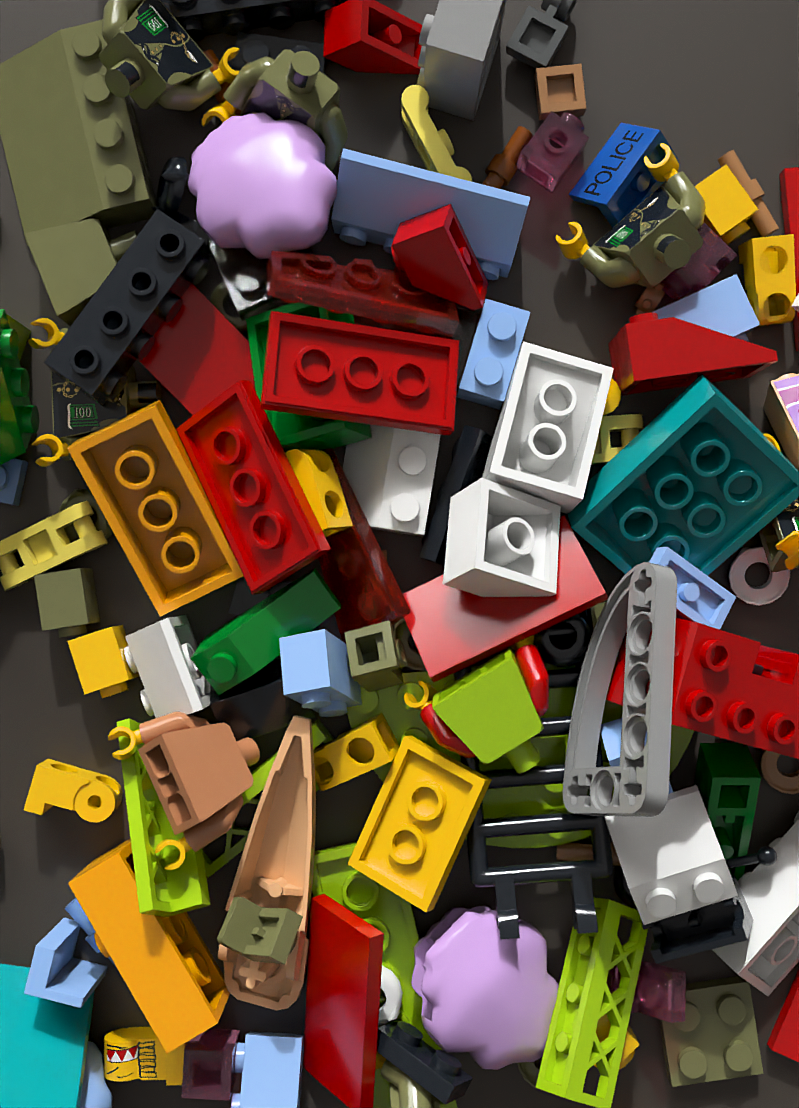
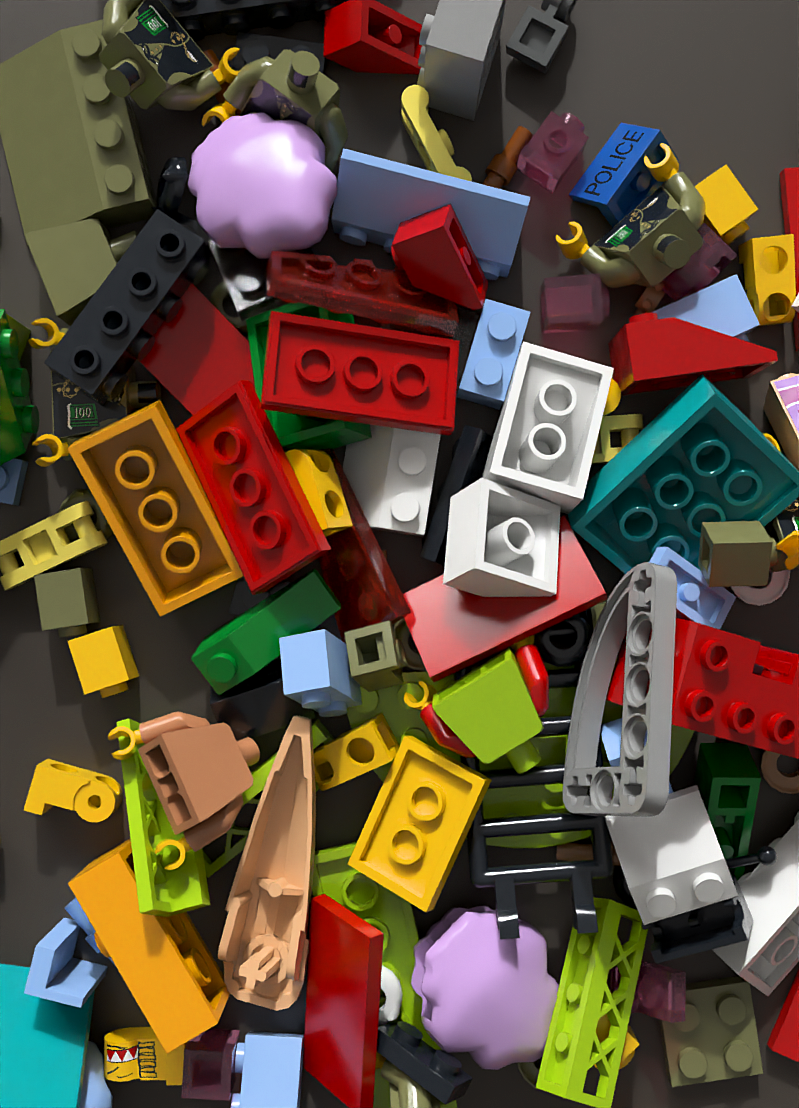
(166, 669): white slope -> none
(259, 931): olive bracket -> none
(560, 90): medium nougat plate -> none
(573, 303): none -> clear pink brick
(736, 553): none -> olive brick
(762, 218): medium nougat bar -> none

